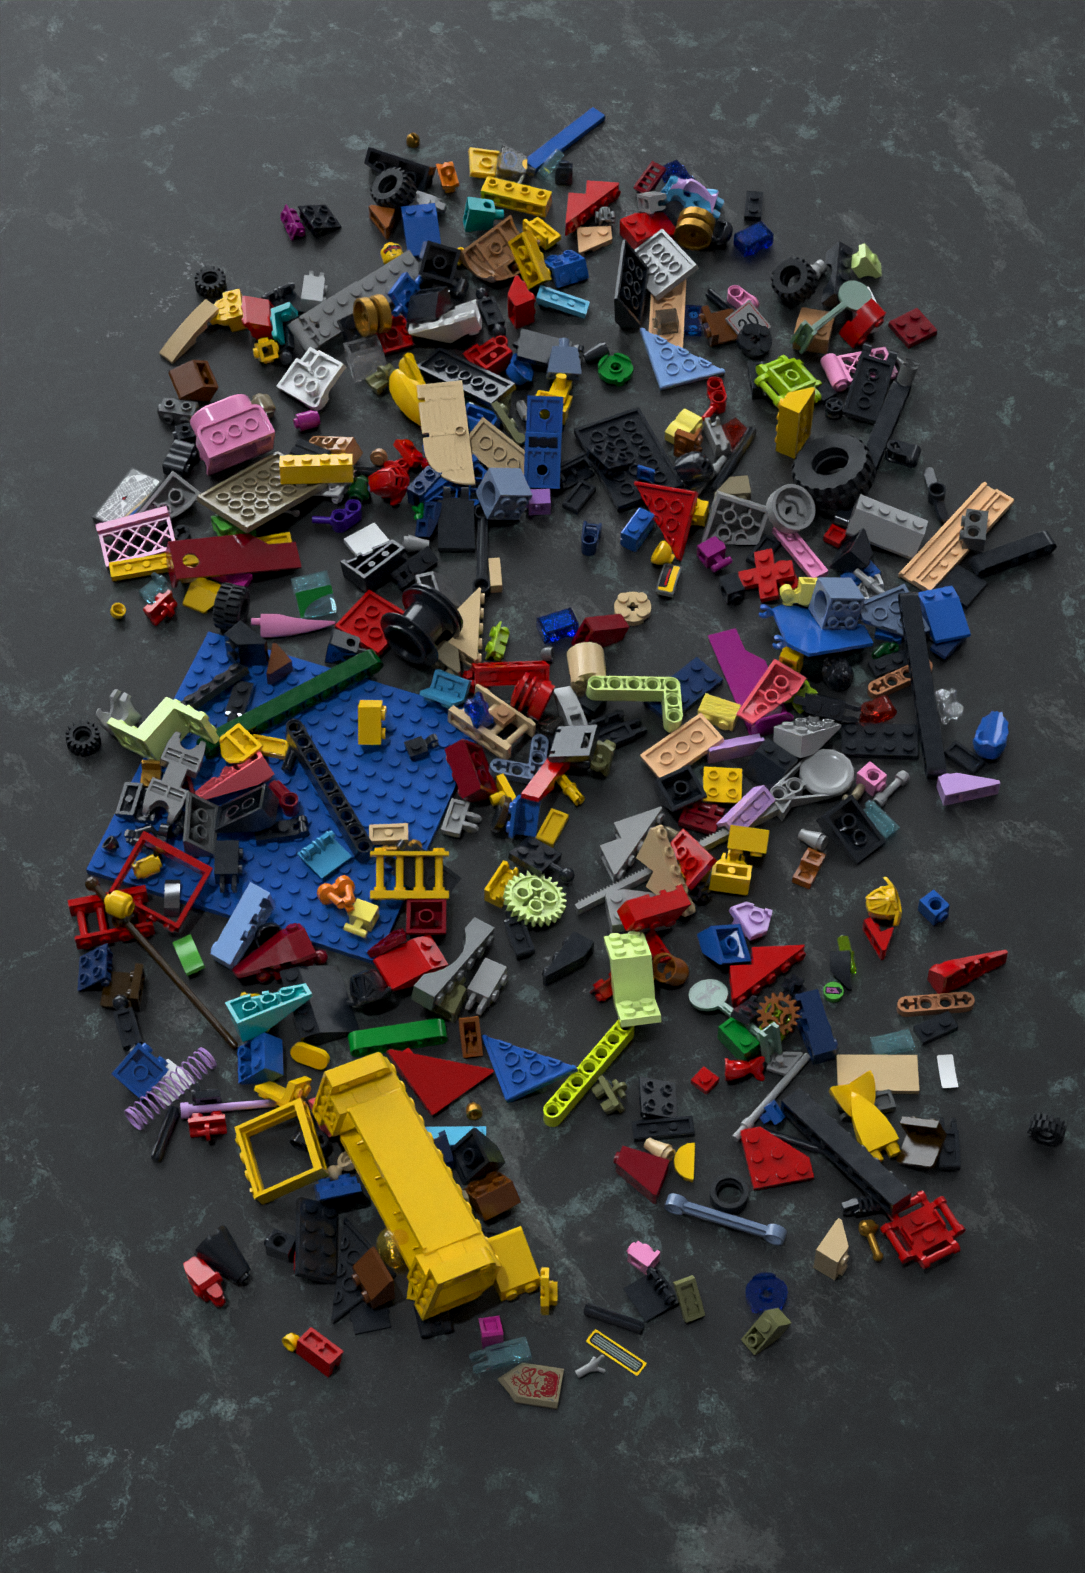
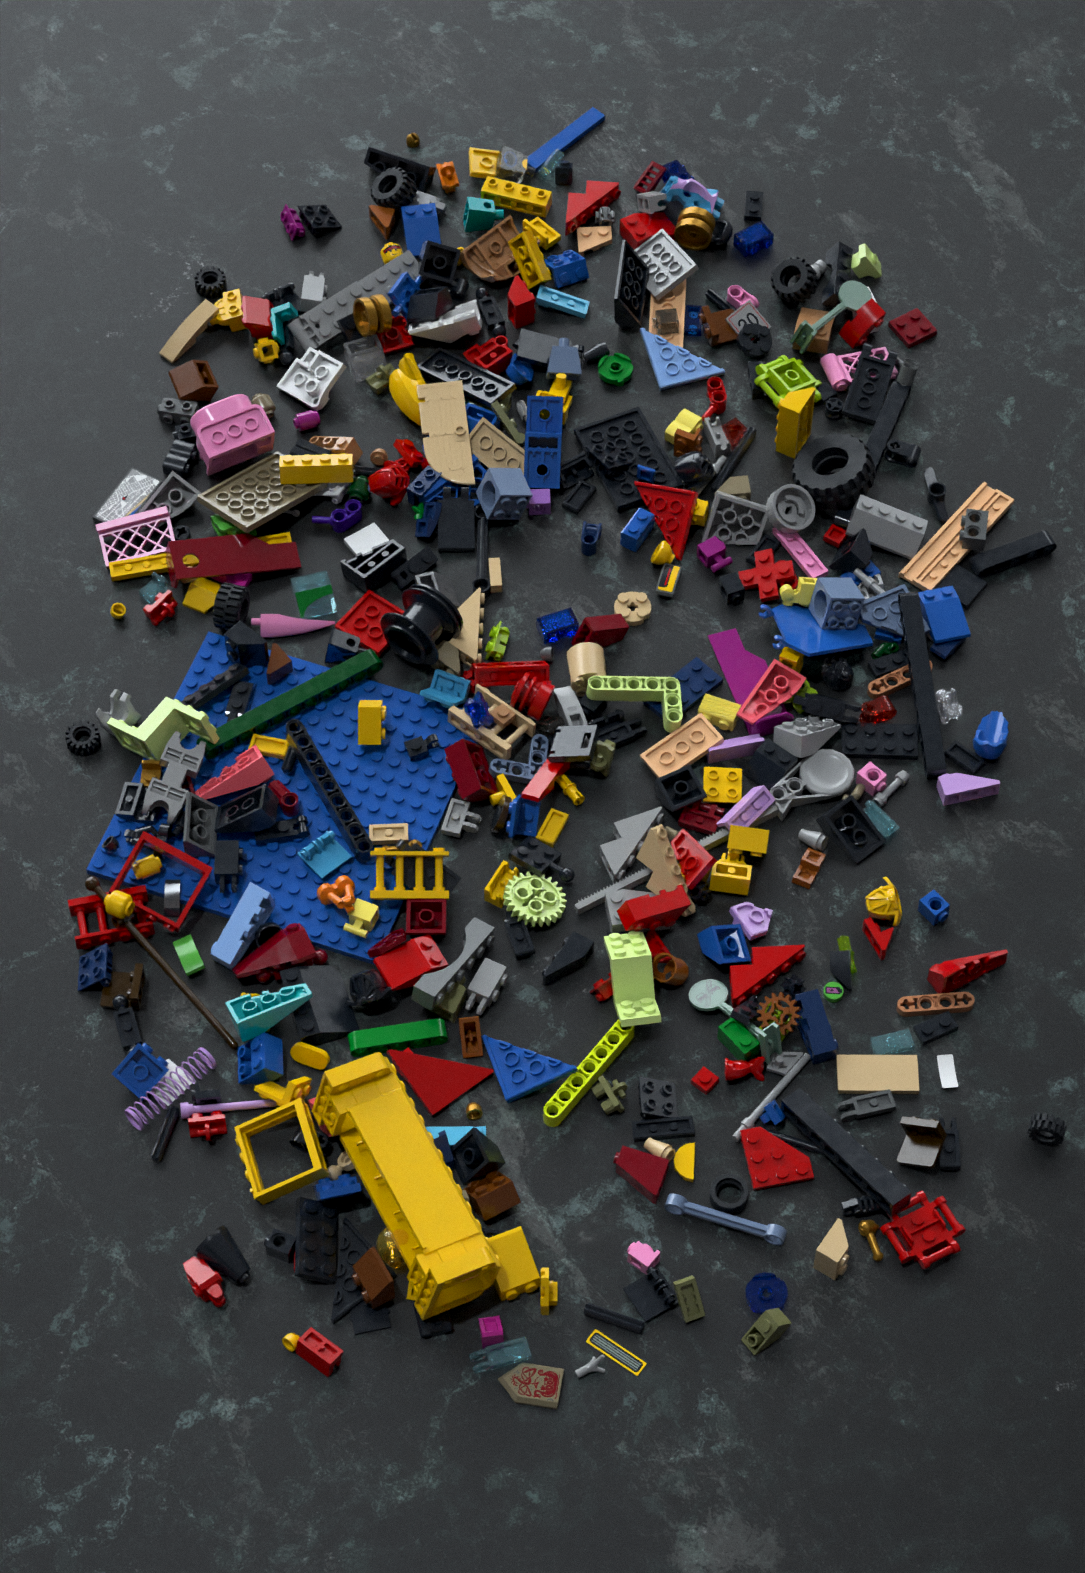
(238, 745): yellow slope -> none
(414, 544): light grey cone -> none
(869, 1123): yellow hips -> none

